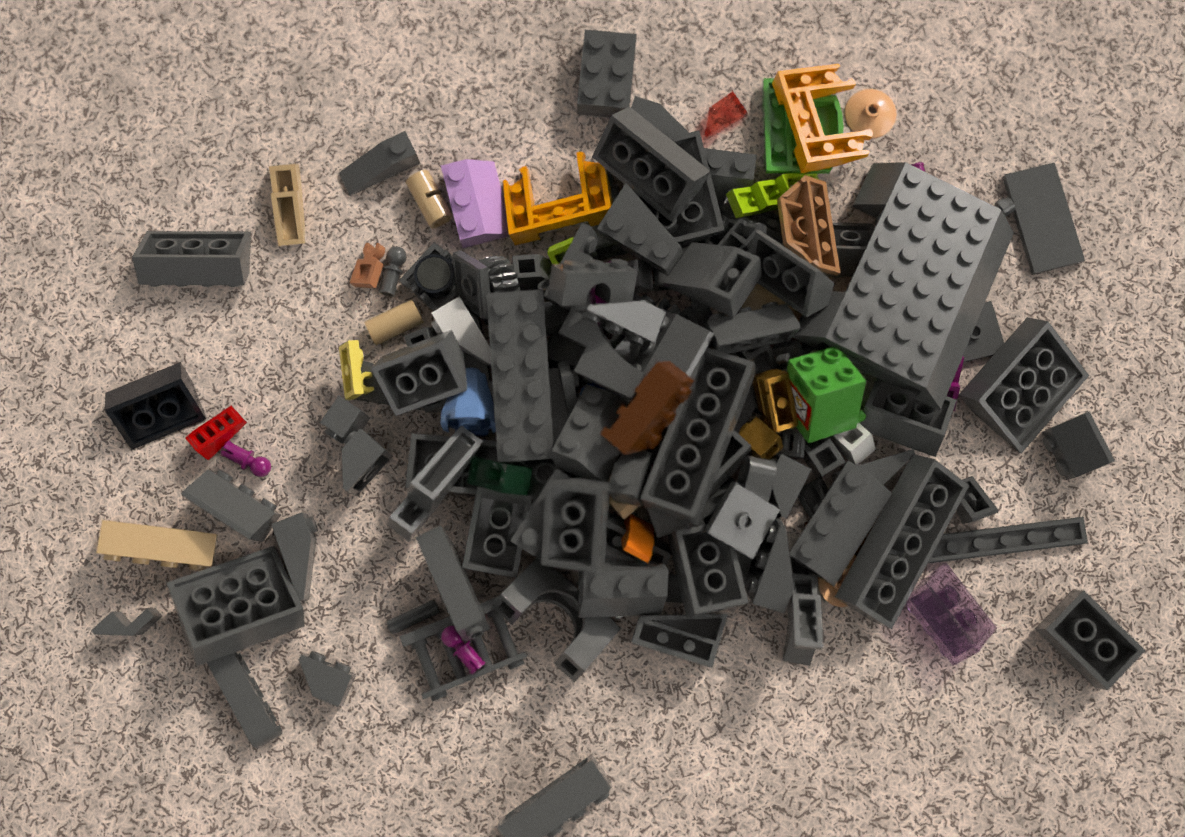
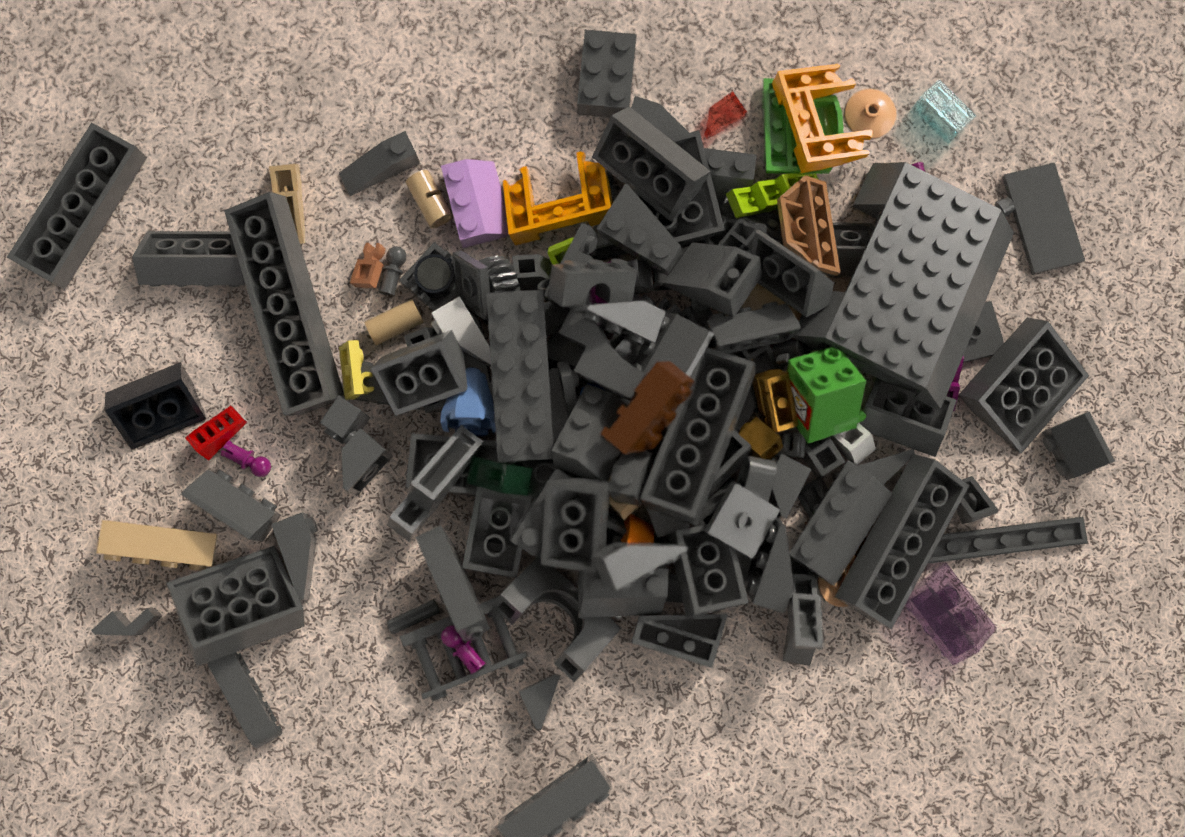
(77, 206): none -> dark grey brick
(284, 304): none -> dark grey brick
(327, 680): dark grey slope -> none
(539, 697): none -> dark grey slope
(626, 562): none -> slope
(943, 111): none -> clear light blue hinge
(1090, 639): dark grey brick -> none

